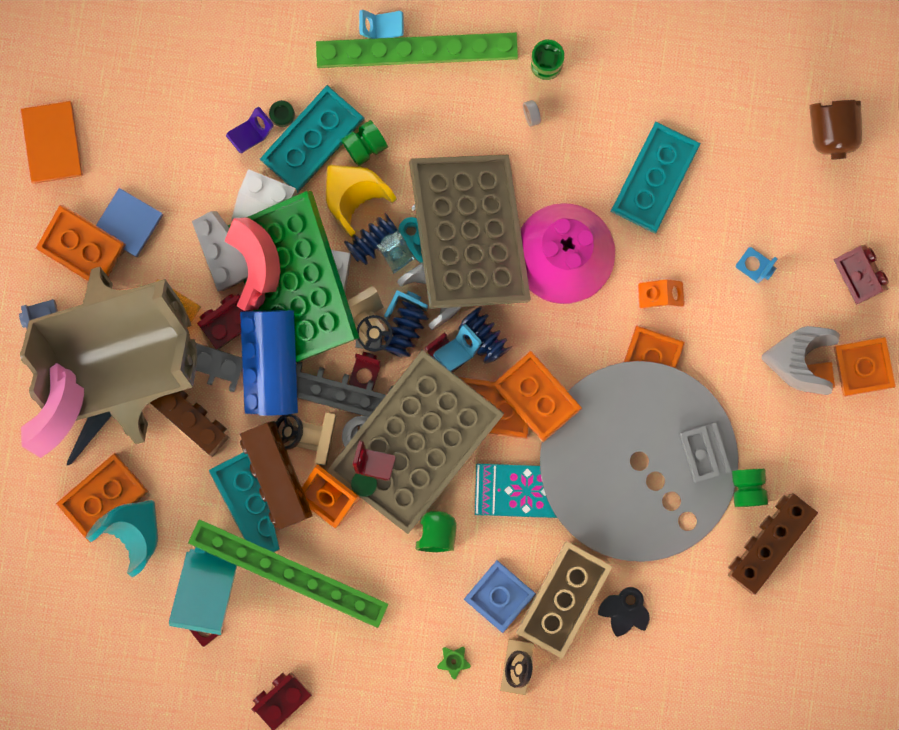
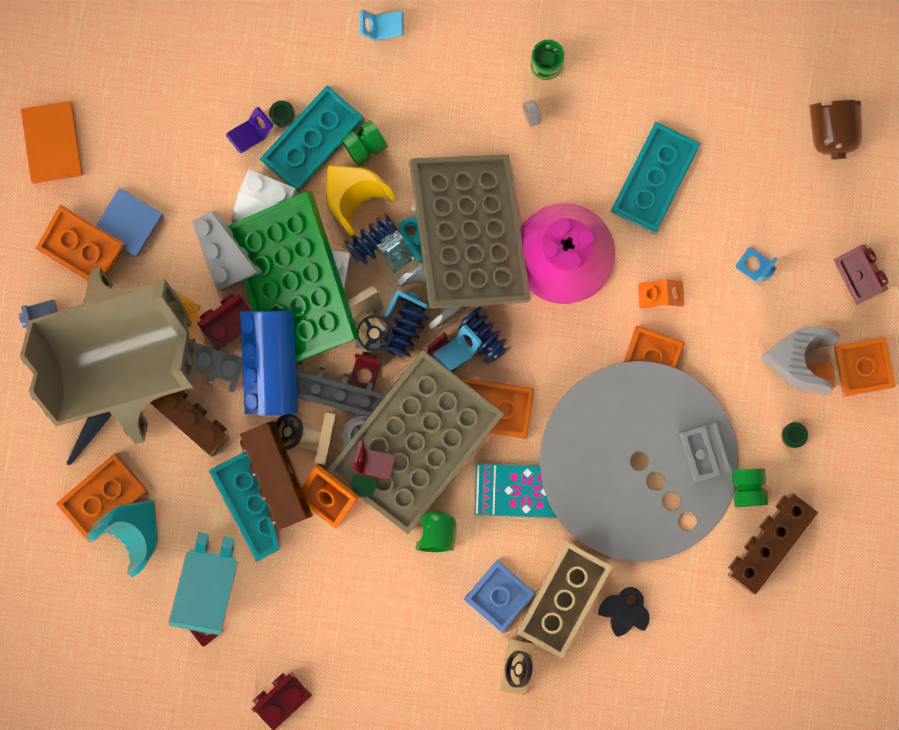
(58, 414): bright pink arch -> none
(261, 261): coral arch -> none
(288, 573): bright green plate -> none
(416, 50): bright green plate -> none
(449, 655): bright green plate -> none
(537, 396): orange tile -> none
(794, 435): none -> dark green tile

